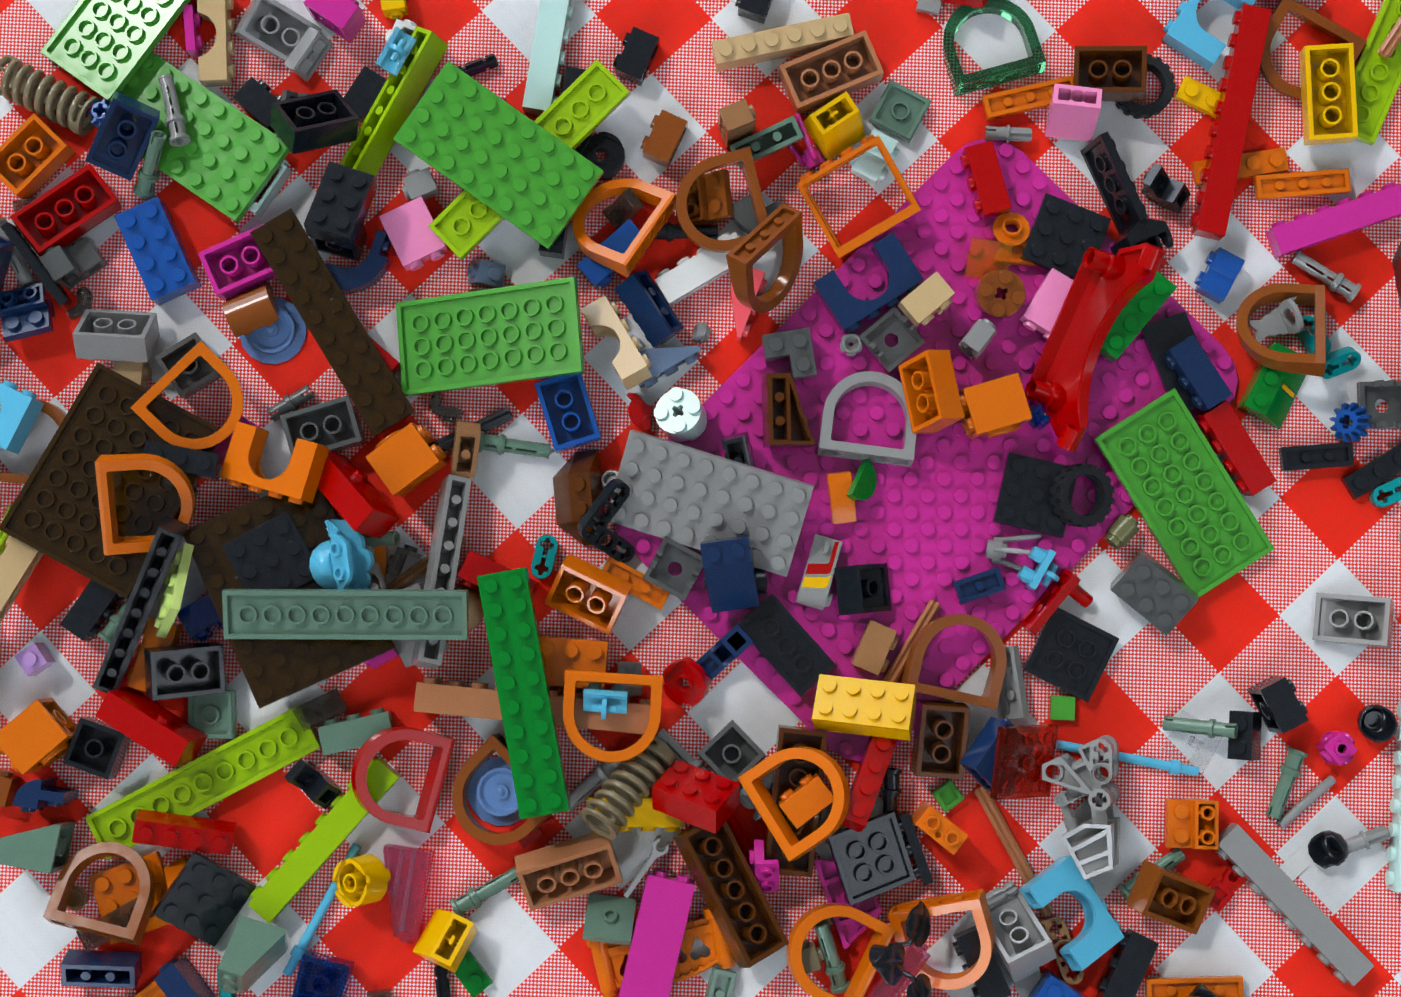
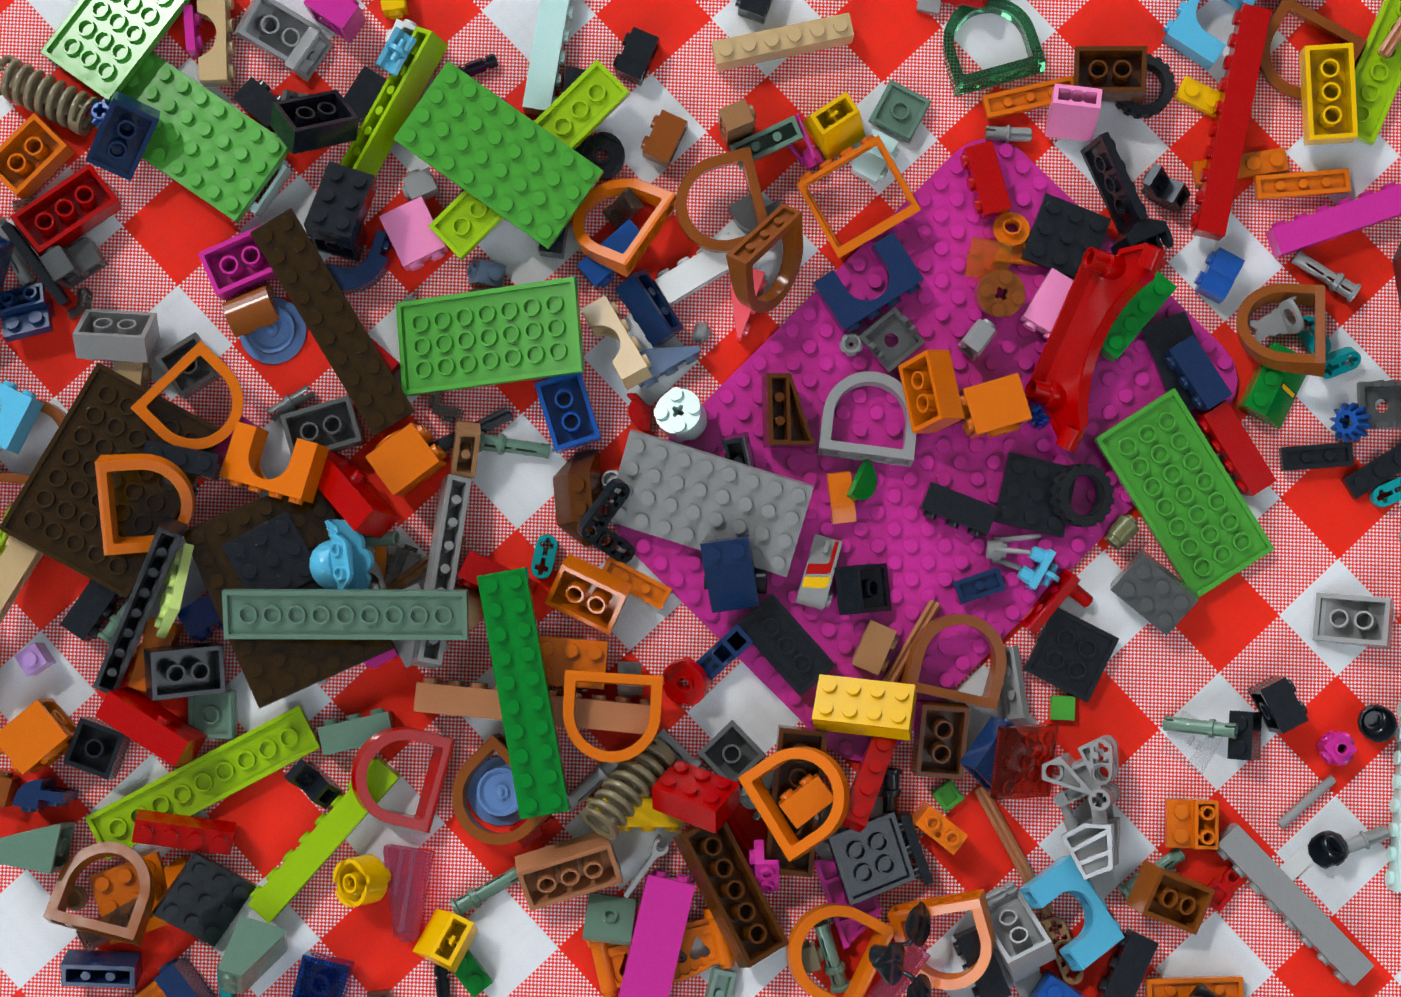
(149, 172): sand green pin -> none
(158, 251): blue brick -> none
(174, 118): light grey pin -> none
(300, 949): medium azure bar -> none
(320, 709): clear smoke plate -> none
(605, 700): medium azure hips -> none
(670, 552): dark grey piece -> none
(673, 231): black pin -> none
(710, 198): dark orange brick -> none
(795, 347): dark grey brick -> none
(830, 72): nougat brick -> none
(927, 299): tan brick -> none
(957, 510): none -> black brick
(1172, 766): medium azure bar -> none
(1289, 772): sand green pin -> none

